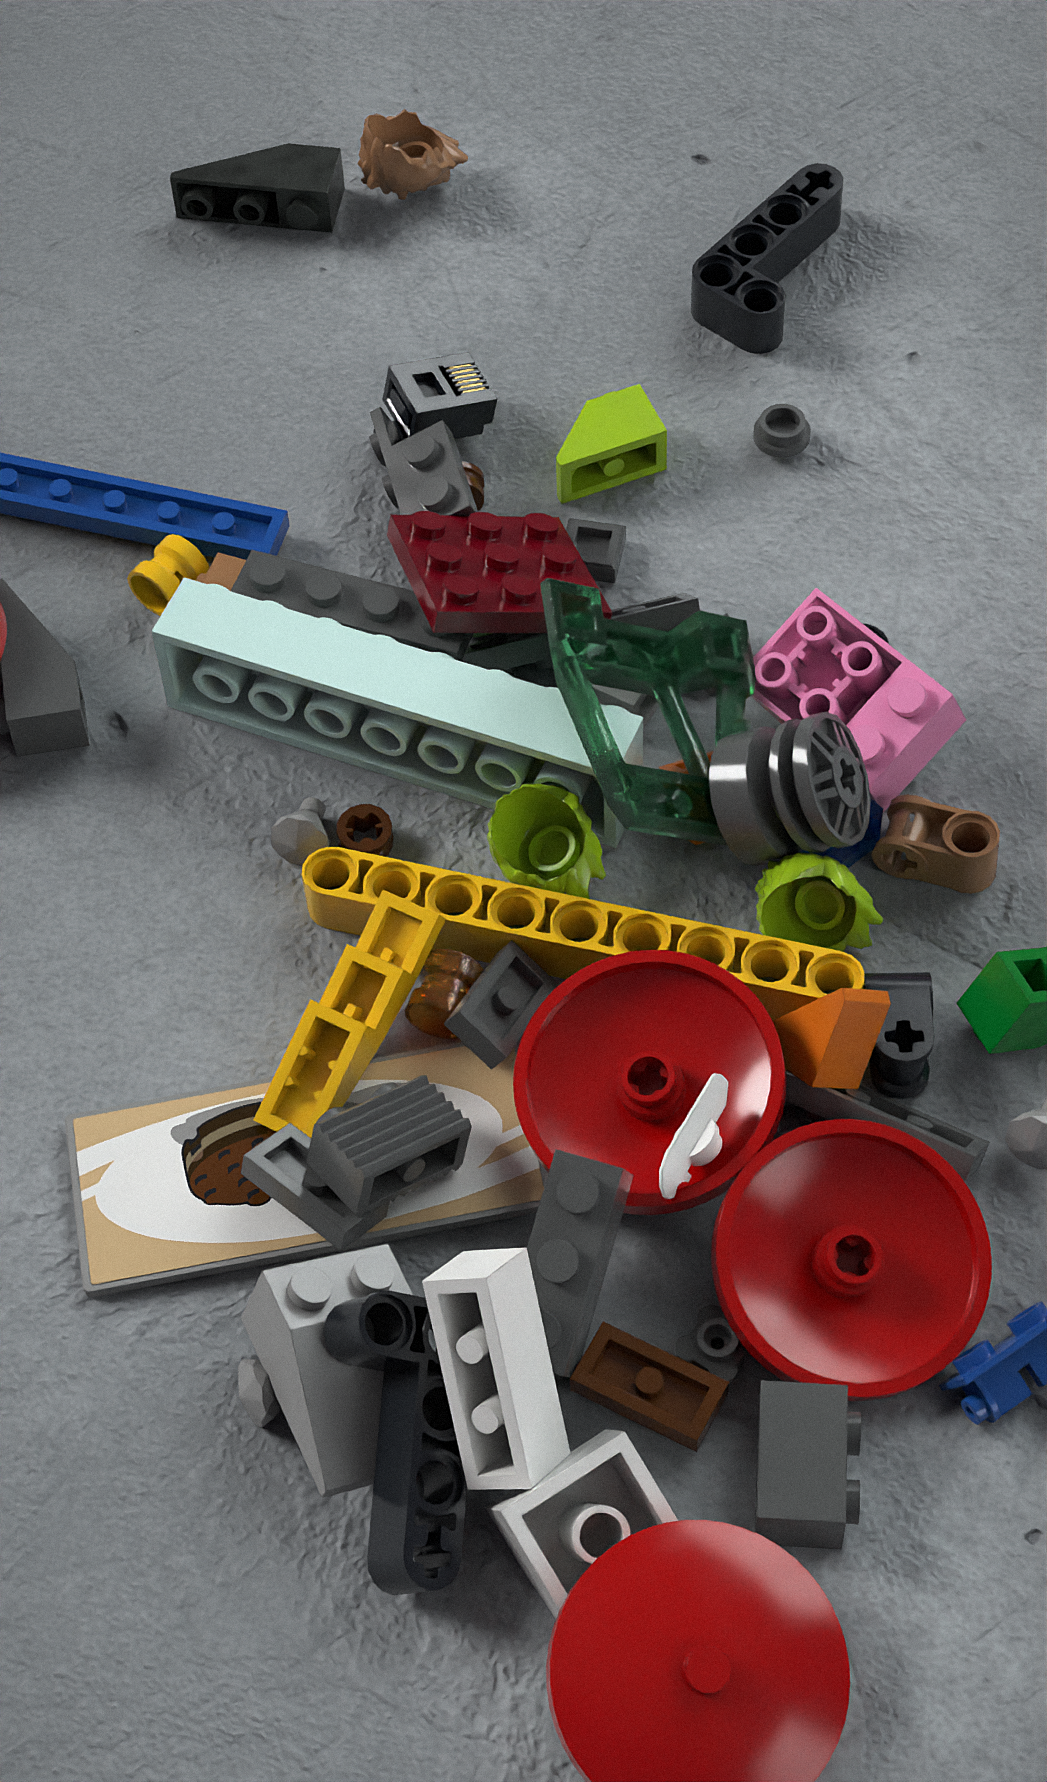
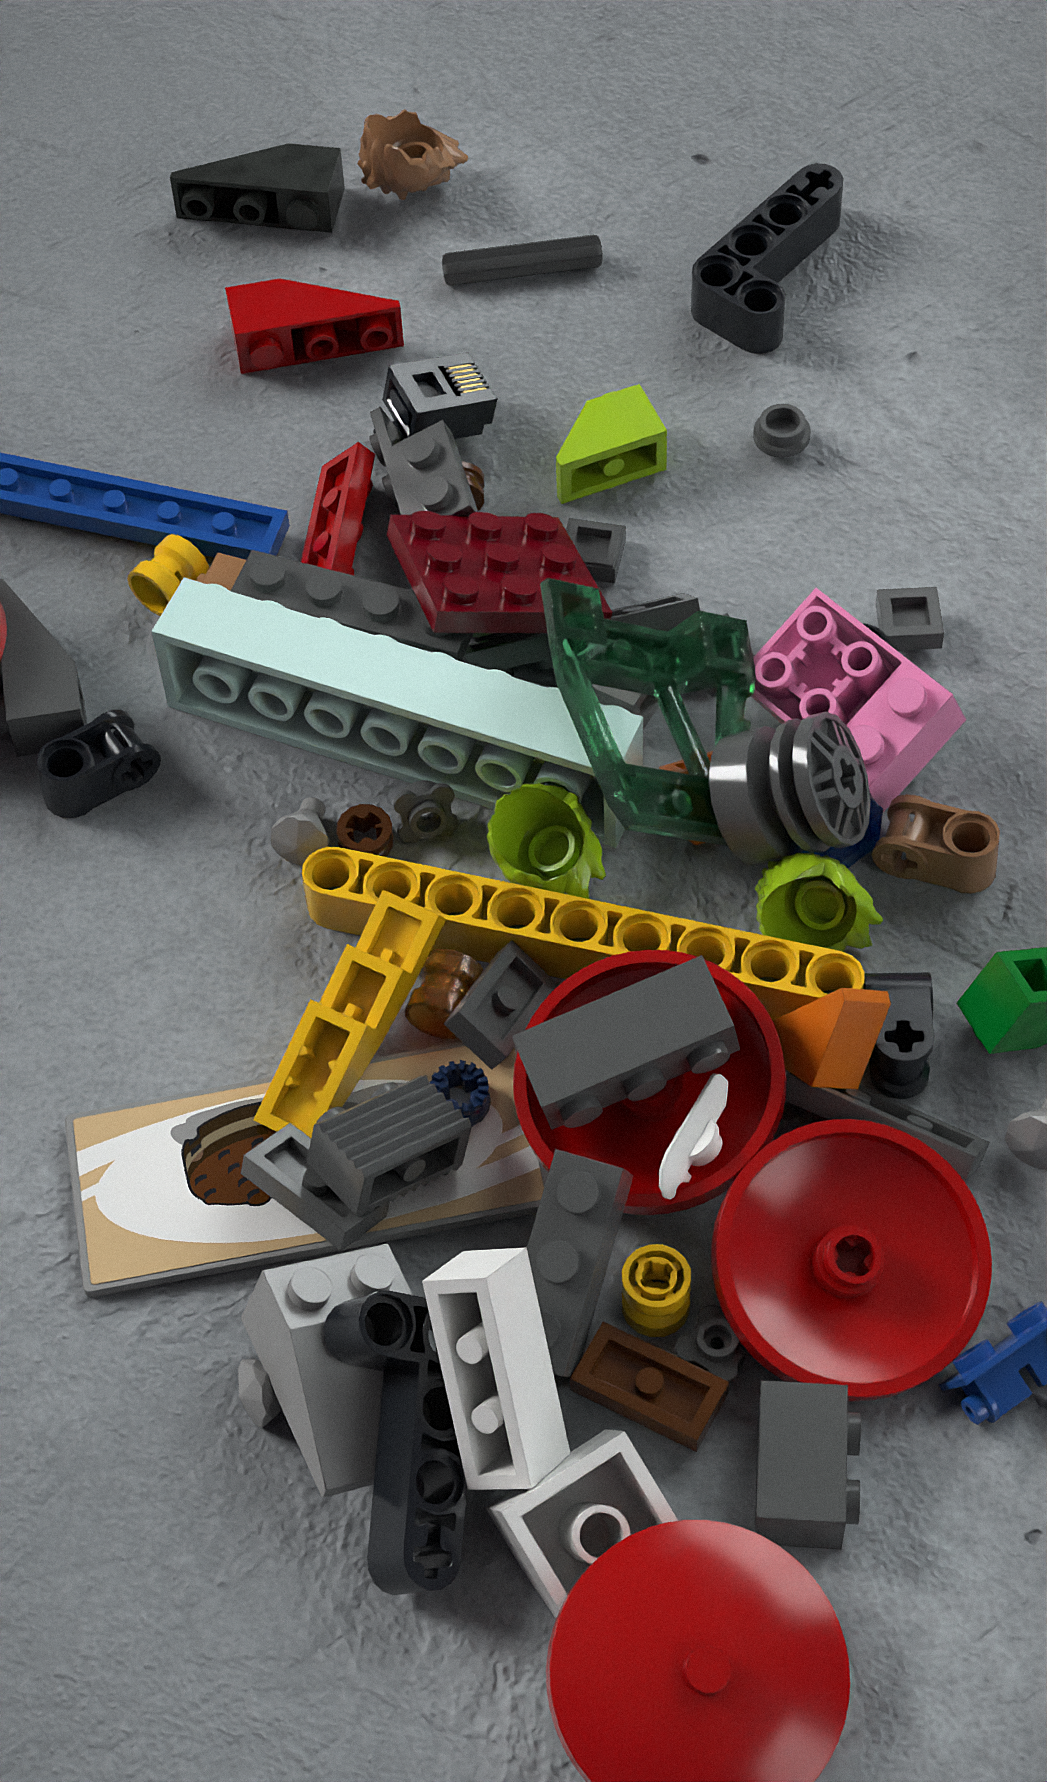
(94, 765): none -> black piece
(301, 323): none -> red slope
(339, 510): none -> red plate
(420, 799): none -> dark grey plate
(472, 1082): none -> dark blue bush
(522, 260): none -> dark grey axle
(627, 1044): none -> dark grey brick
(651, 1306): none -> yellow wheel
(910, 617): none -> dark grey plate

